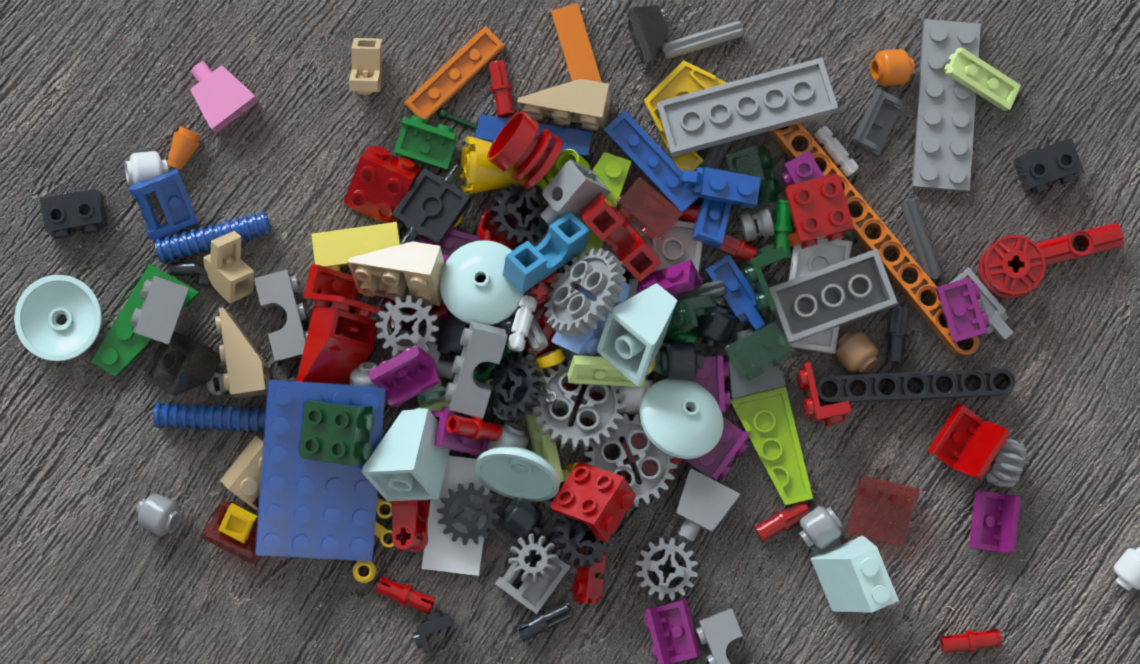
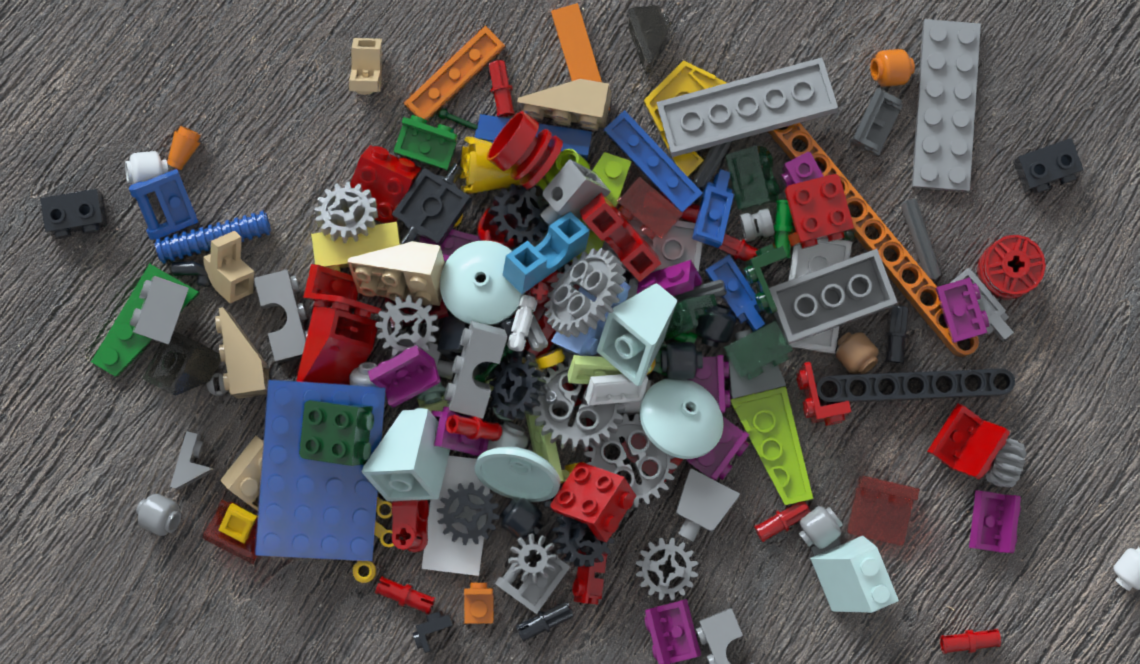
(39, 313): light aqua dish -> none
(186, 470): none -> light grey slope
(209, 417): blue piece -> none
(220, 96): bright pink torso -> none
(332, 215): none -> light grey gear
(478, 604): none -> orange bracket
(614, 389): none -> white plate
(702, 40): light grey axle -> none
(722, 186): blue hinge -> none
(836, 151): white axle -> none
(982, 78): yellowish green hinge -> none
(1094, 240): red piece -> none

